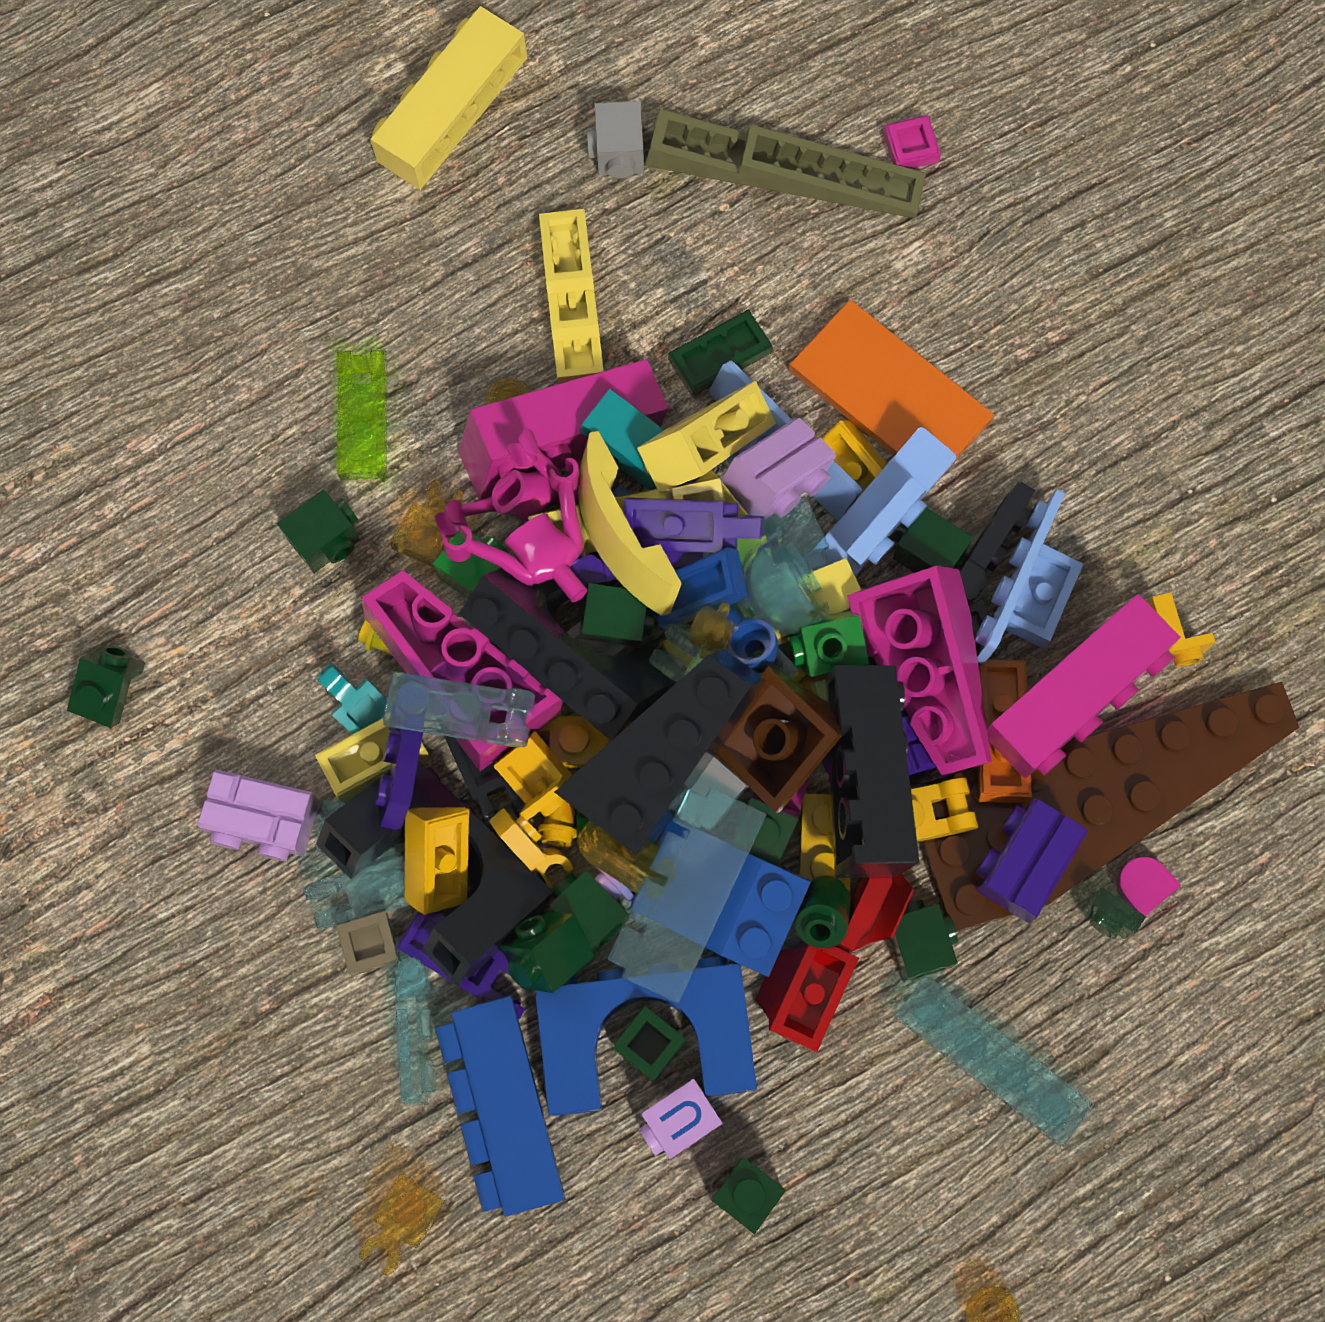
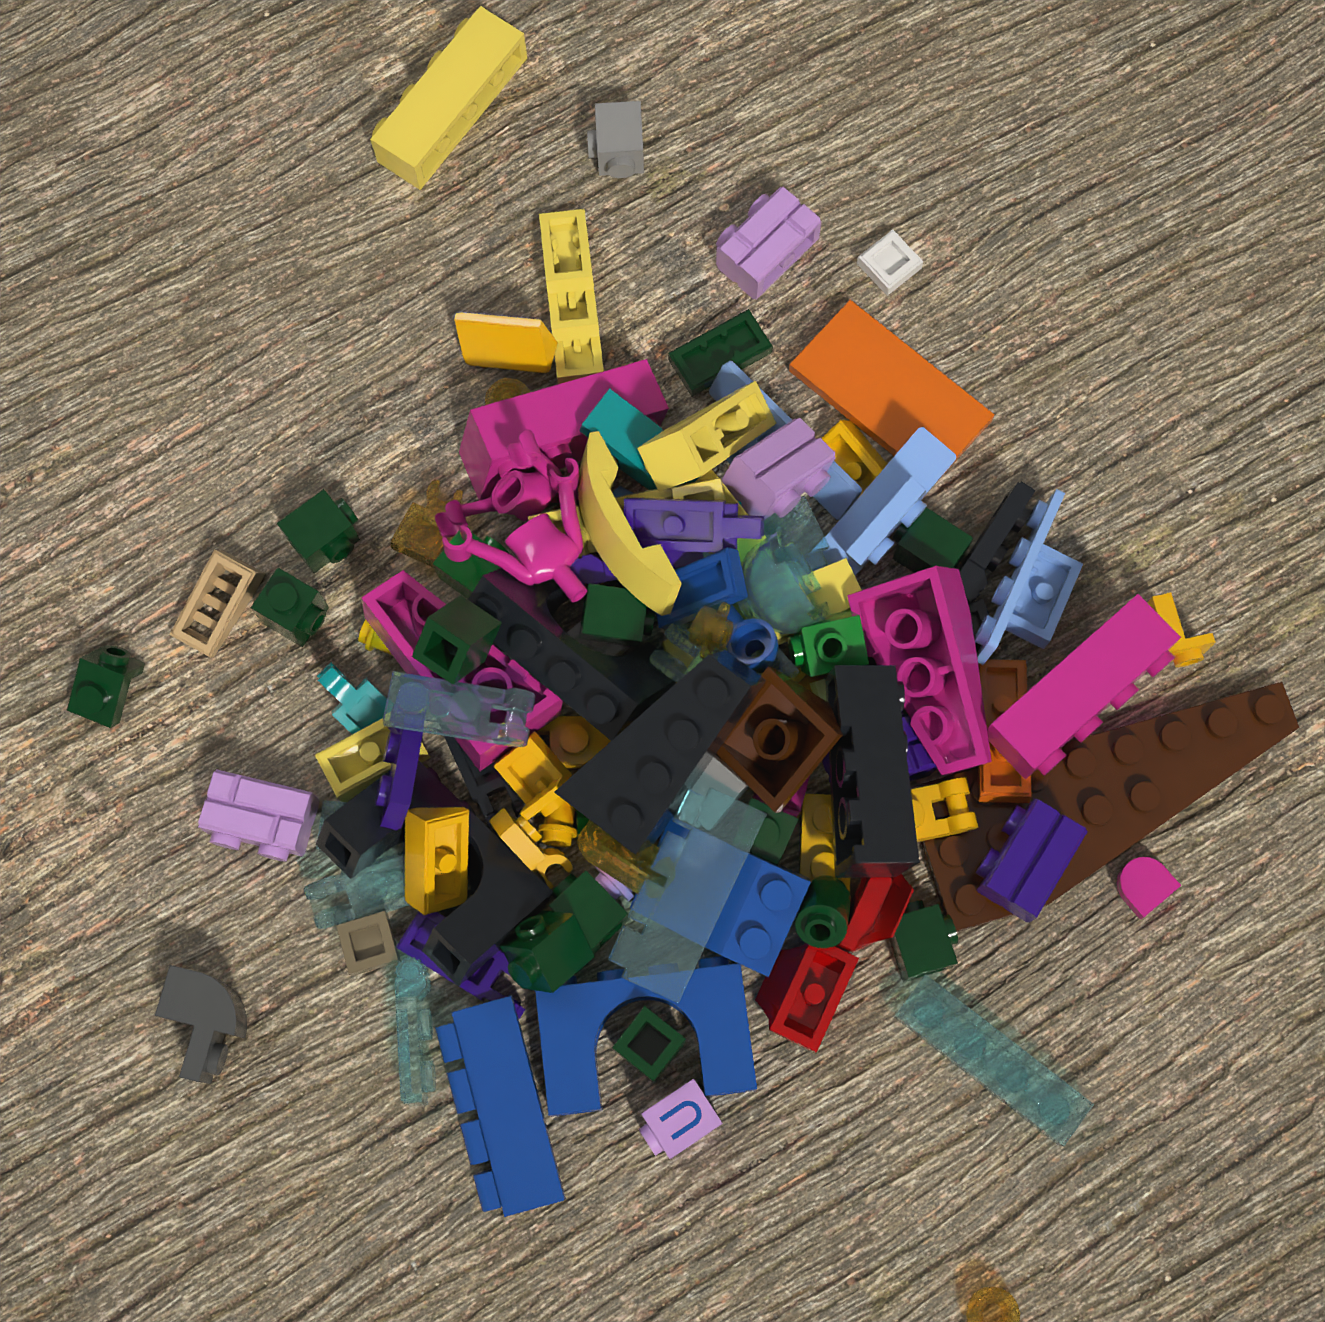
(201, 594): none -> tan slope
(213, 1012): none -> dark grey brick
(290, 607): none -> dark green brick
(362, 416): clear neon green plate -> none
(405, 1216): clear yellow plate -> none
(456, 639): none -> dark green brick
(505, 342): none -> yellow slope
(748, 1195): dark green brick -> none
(767, 241): none -> lavender brick
(782, 164): olive slope -> none
(889, 262): none -> white tile
(912, 142): dark pink tile -> none
(1112, 915): clear green plate -> none

